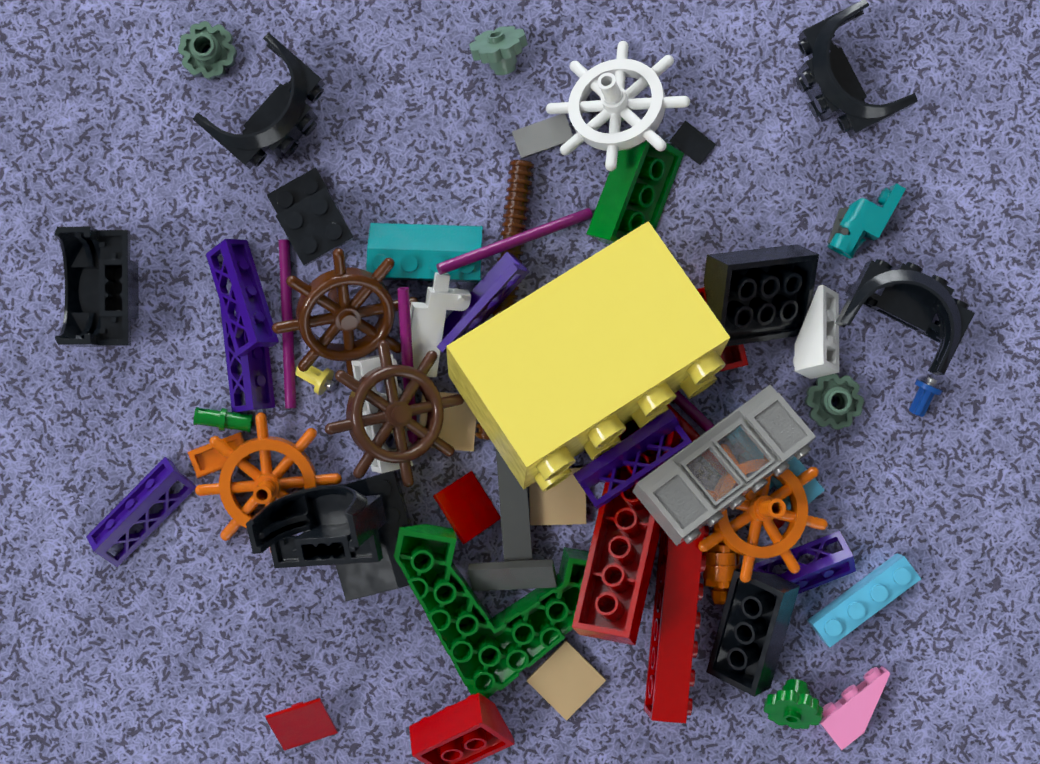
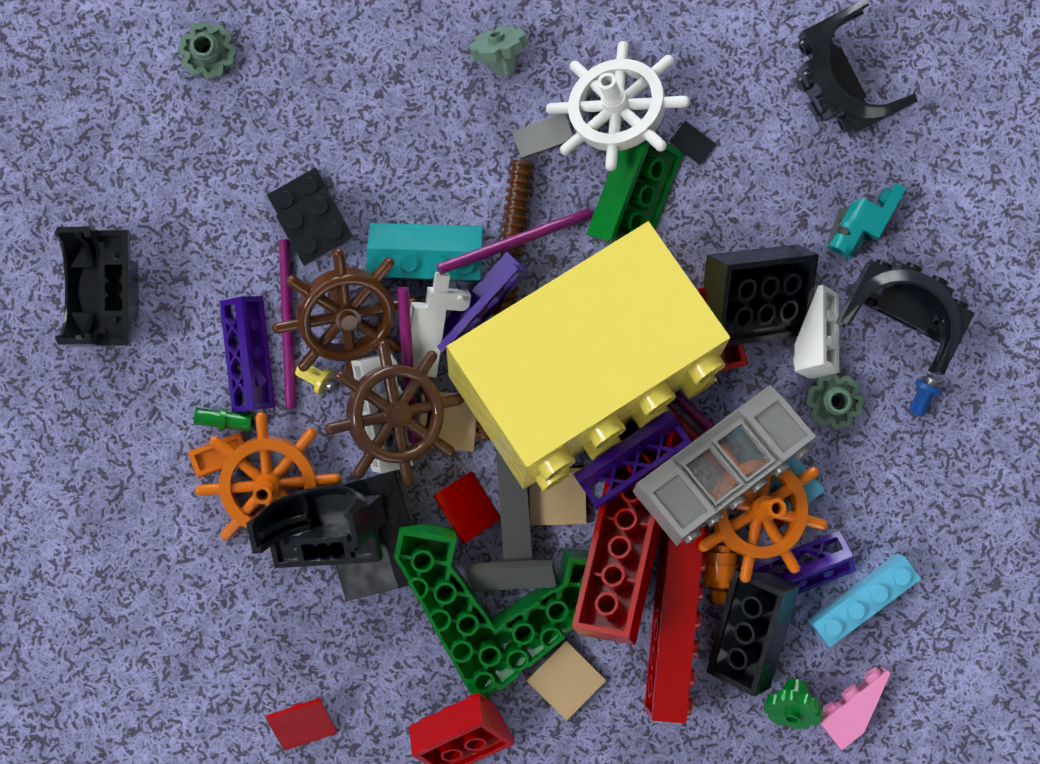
(135, 510): dark purple fence -> none
(245, 292): dark purple fence -> none
(279, 119): black piece -> none

